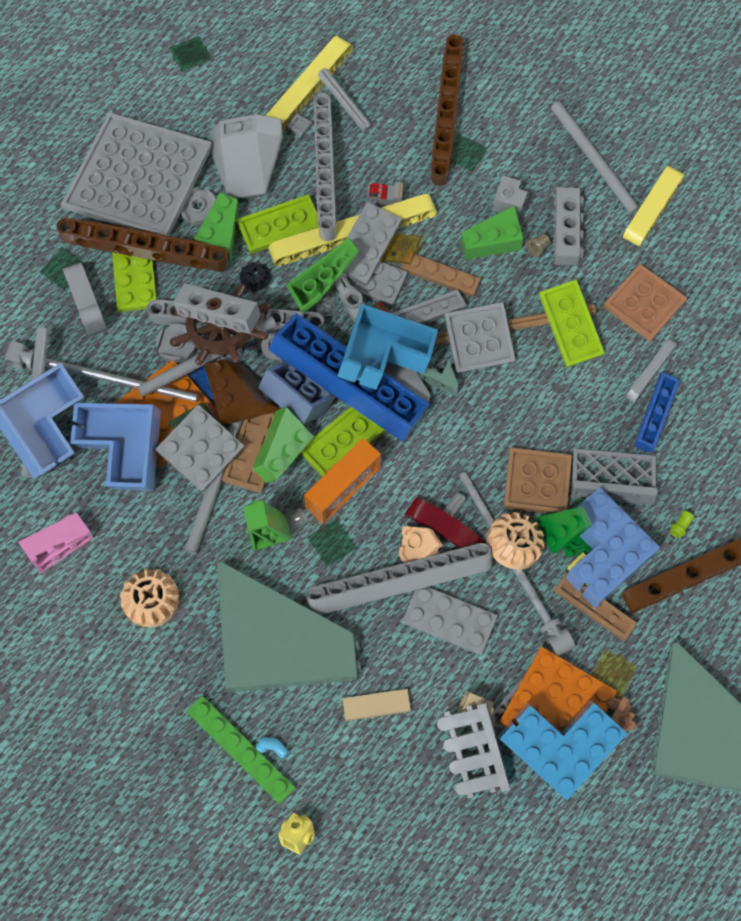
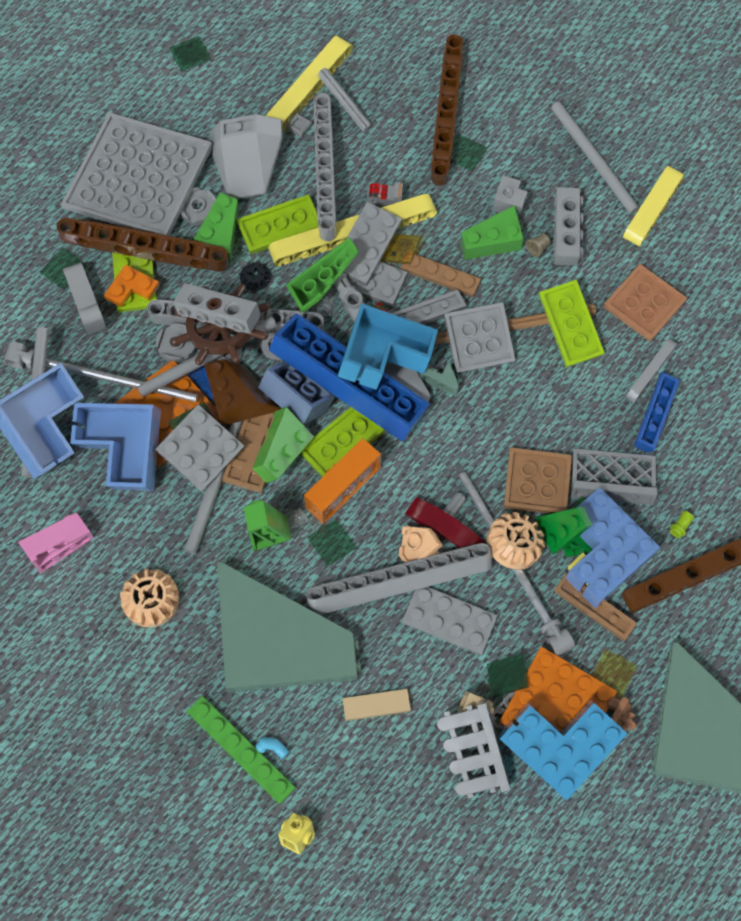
(130, 281): none -> orange plate
(507, 675): none -> clear green piece

